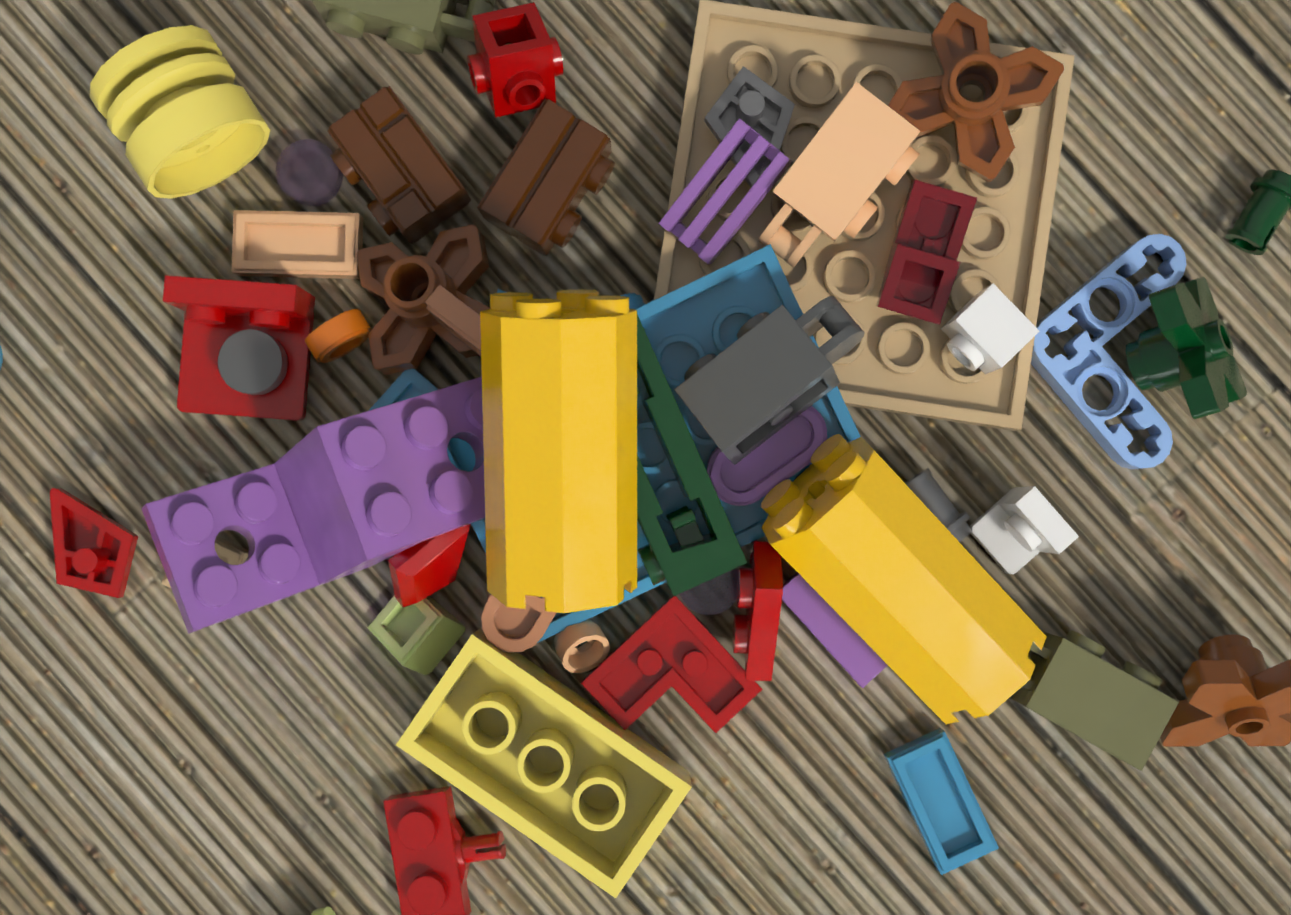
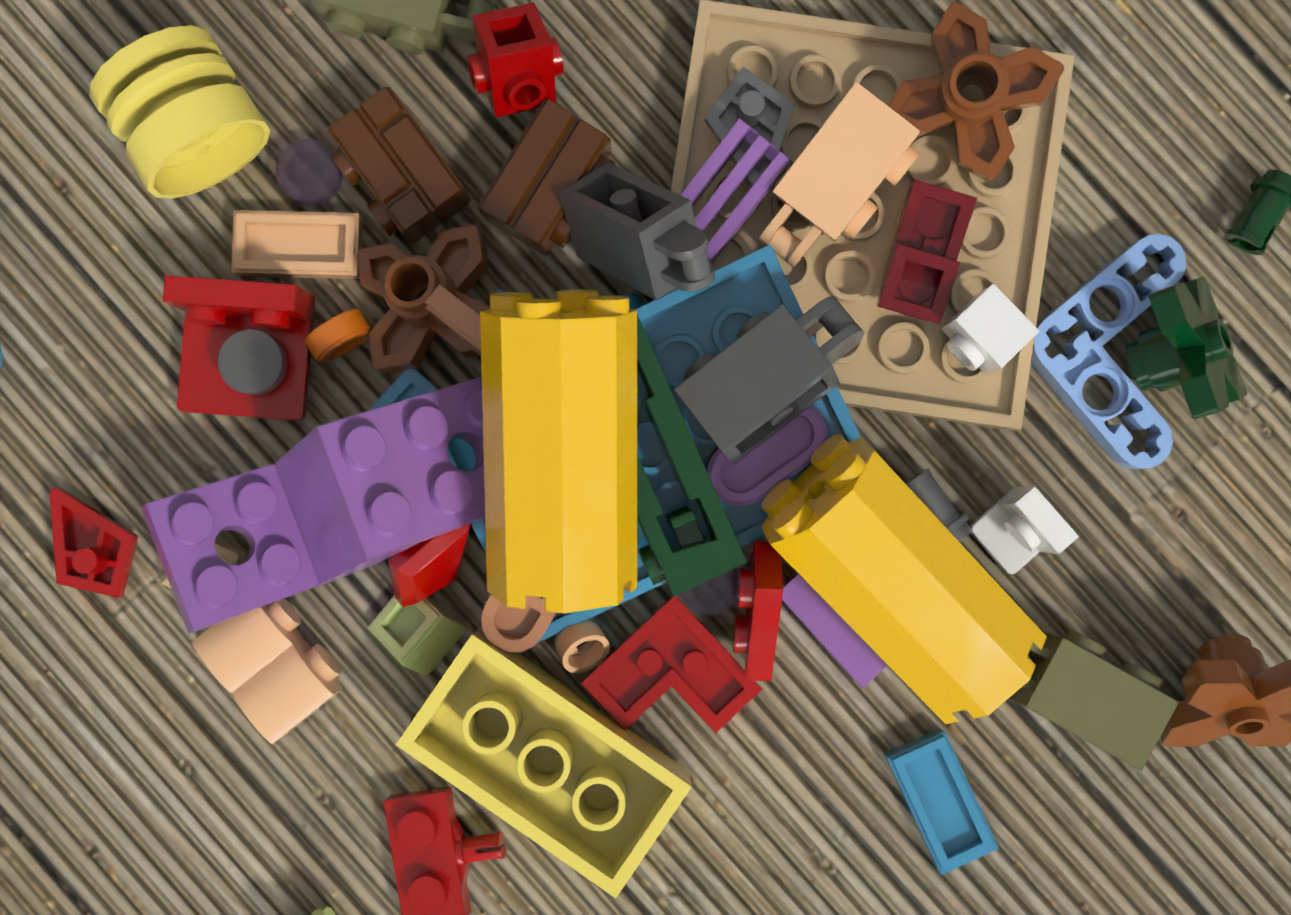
(270, 667): none -> light nougat brick
(637, 232): none -> dark grey brick

